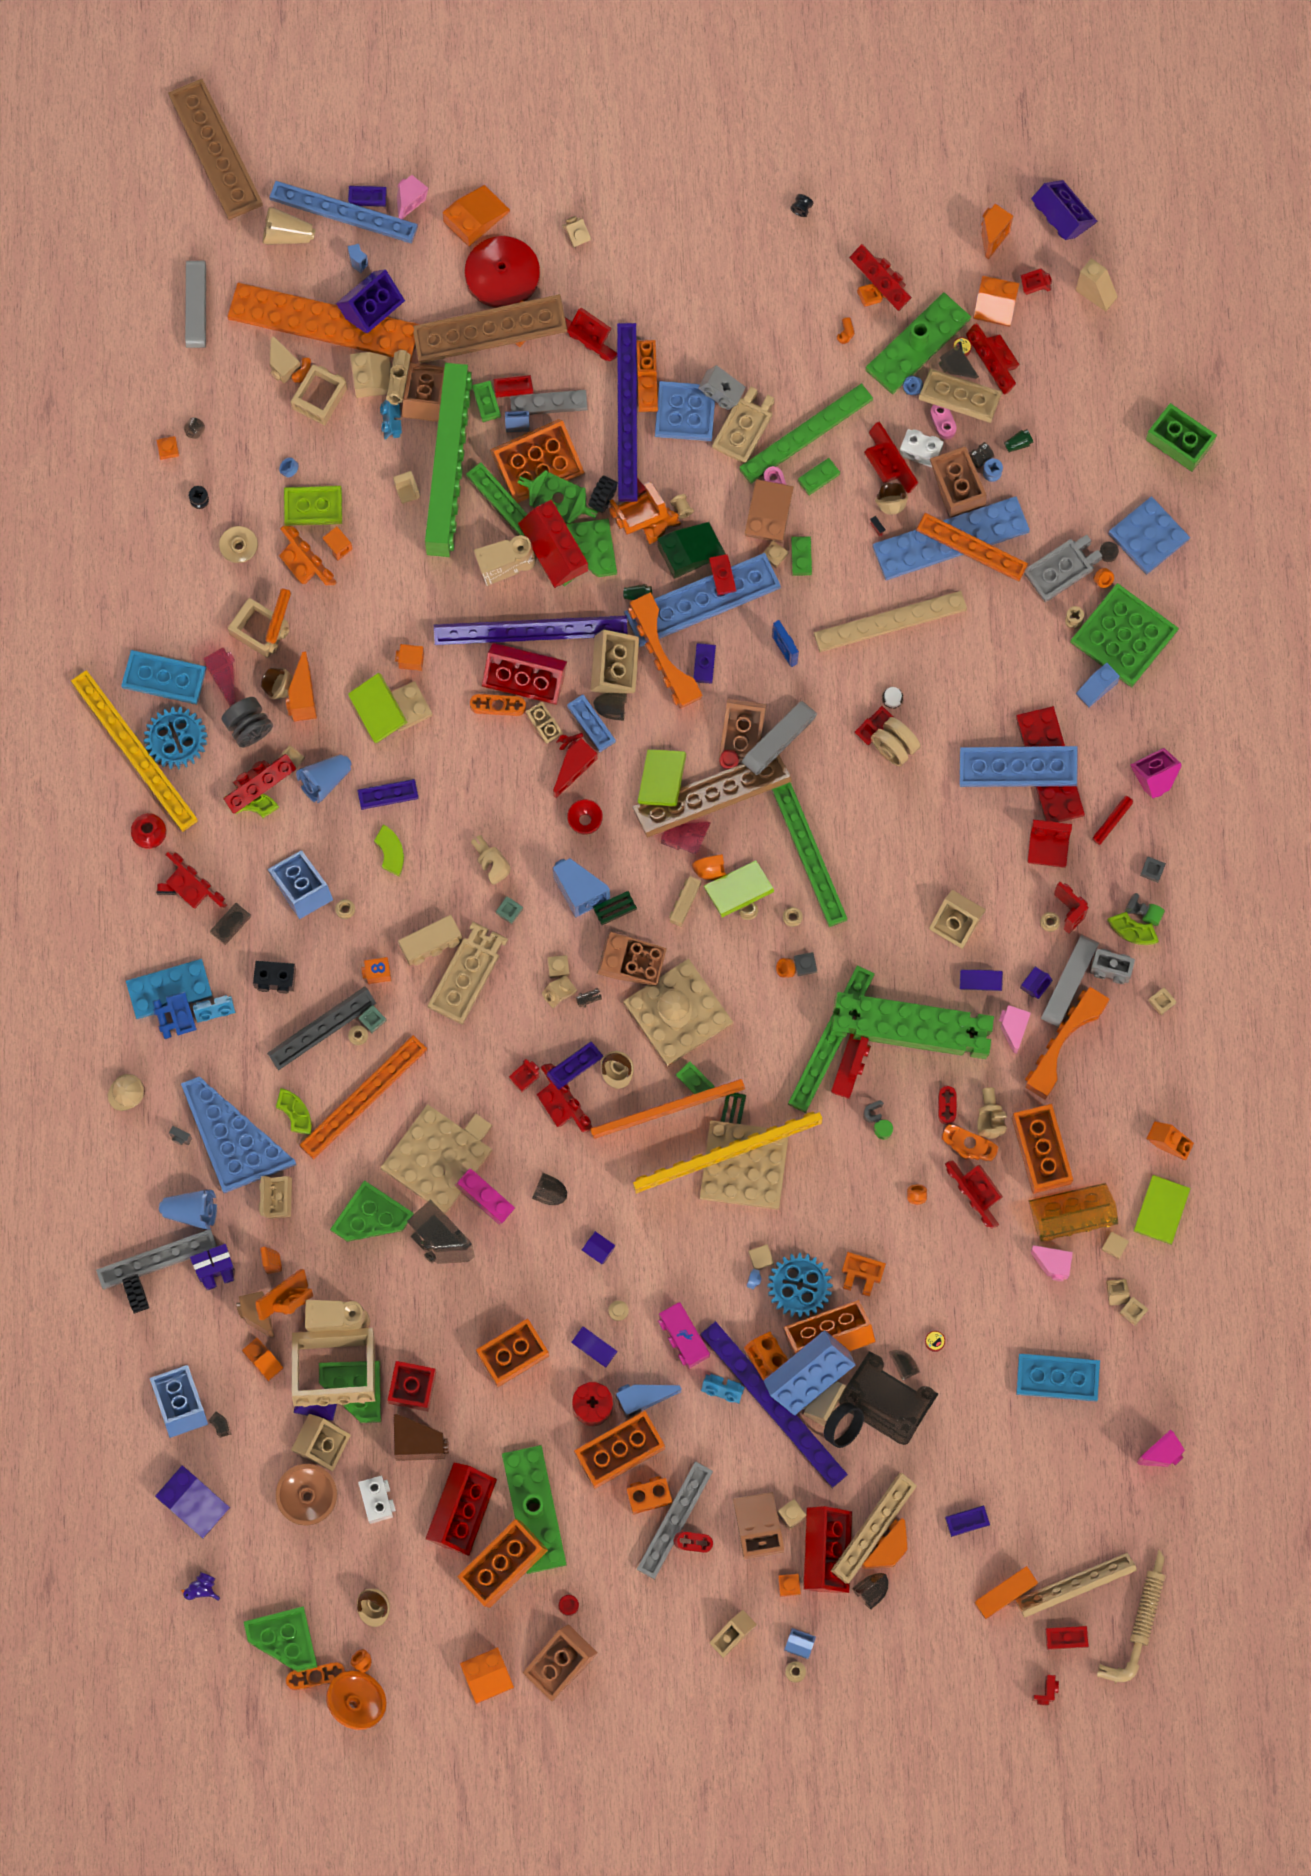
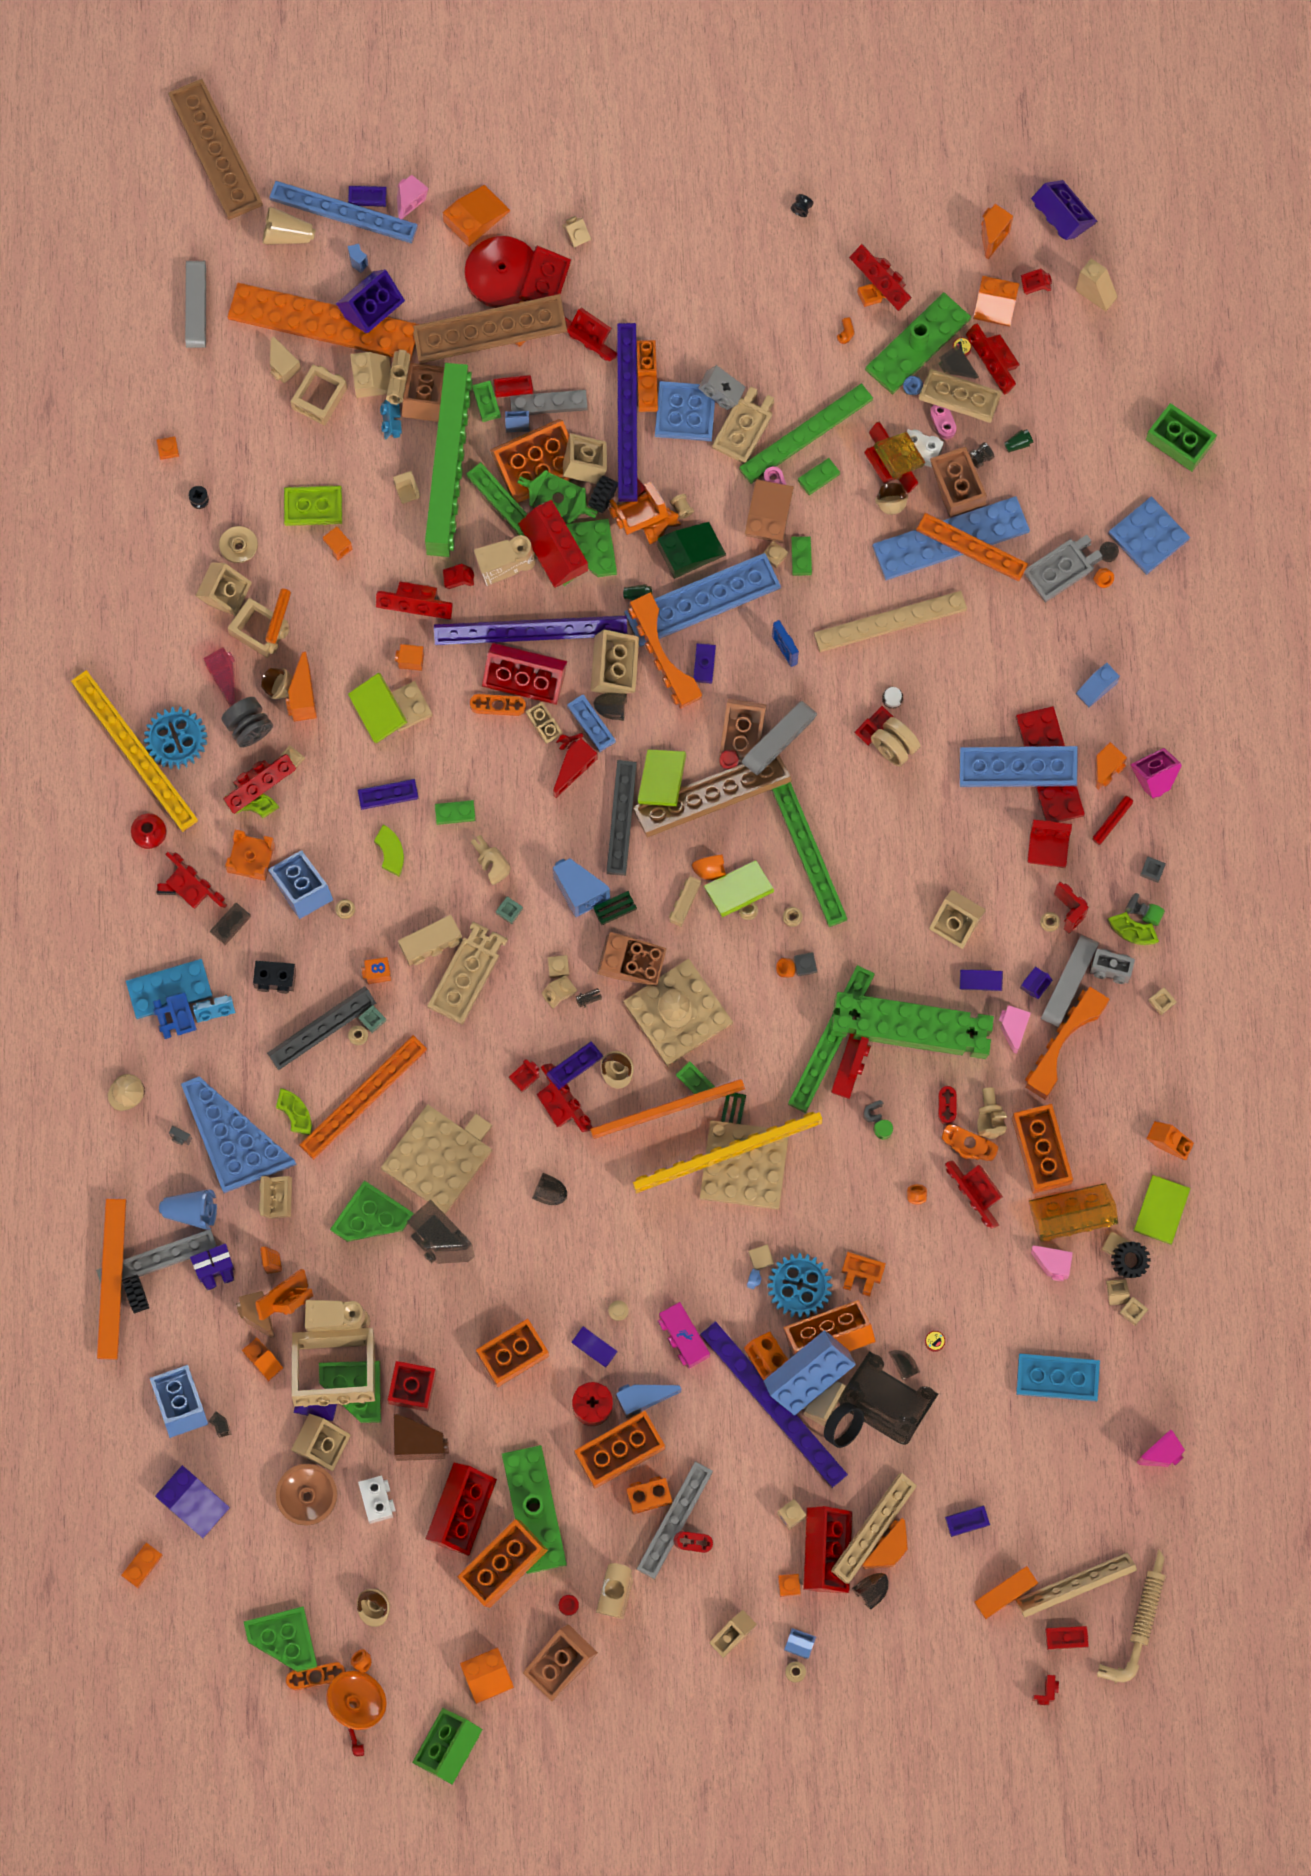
(111, 1279): none -> orange tile
(142, 1565): none -> orange plate
(164, 677): dark azure plate -> none
(194, 428): clear smoke piece -> none
(200, 1588): dark purple animal -> none
(223, 588): none -> tan slope
(250, 856): none -> orange panel
(288, 467): medium blue tile -> none
(300, 374): orange arm -> none
(302, 560): orange bracket -> none
(323, 776): medium blue cone -> none
(358, 1750): none -> red hand
(415, 600): none -> red bracket
(447, 1746): none -> bright green slope
(455, 812): none -> bright green plate
(458, 576): none -> red bracket
(484, 1196): dark pink brick -> none
(545, 274): none -> red tile
(585, 459): none -> tan slope
(588, 808): red piece -> none
(598, 1248): dark purple piece -> none
(615, 1591): none -> tan piece
(621, 818): none -> dark grey plate
(686, 836): clear pink slope -> none
(714, 1386): dark azure hinge -> none
(722, 574): red plate -> none
(758, 1525): nougat slope -> none
(878, 527): black piece -> none
(899, 454): none -> clear yellow plate
(992, 474): medium blue wheel -> none
(1074, 611): tan bush -> none
(1107, 763): none -> orange slope
(1119, 1259): none -> black tyre
(1124, 634): bright green plate -> none

